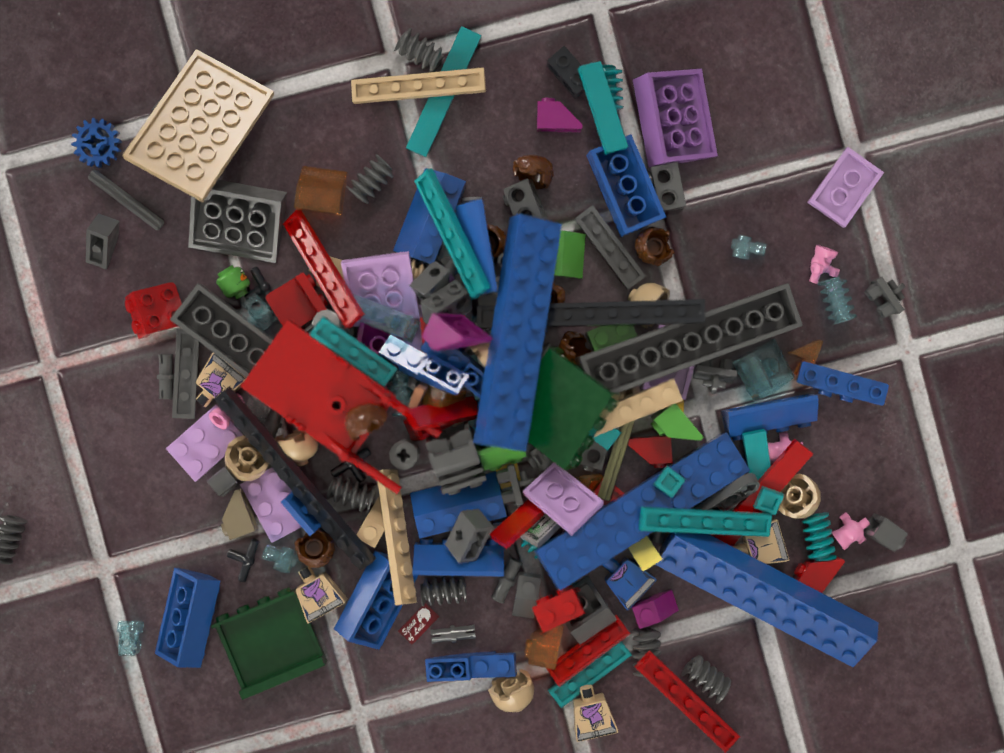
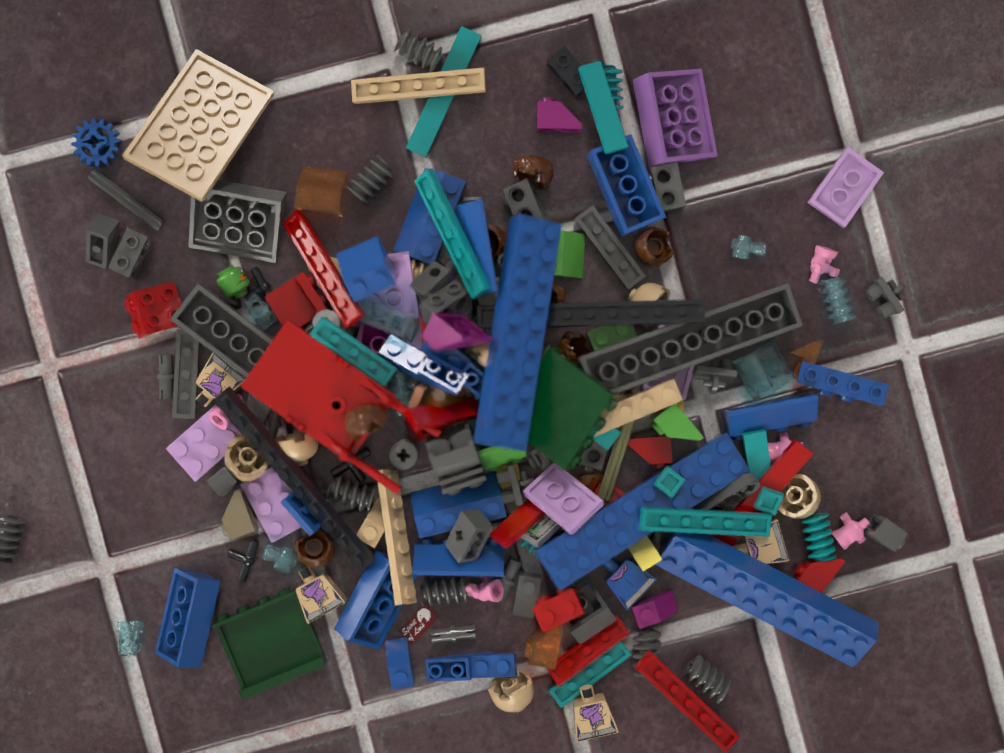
(131, 253): none -> dark grey brick
(366, 269): none -> blue slope
(399, 663): none -> blue slope
(488, 590): none -> bright pink piece

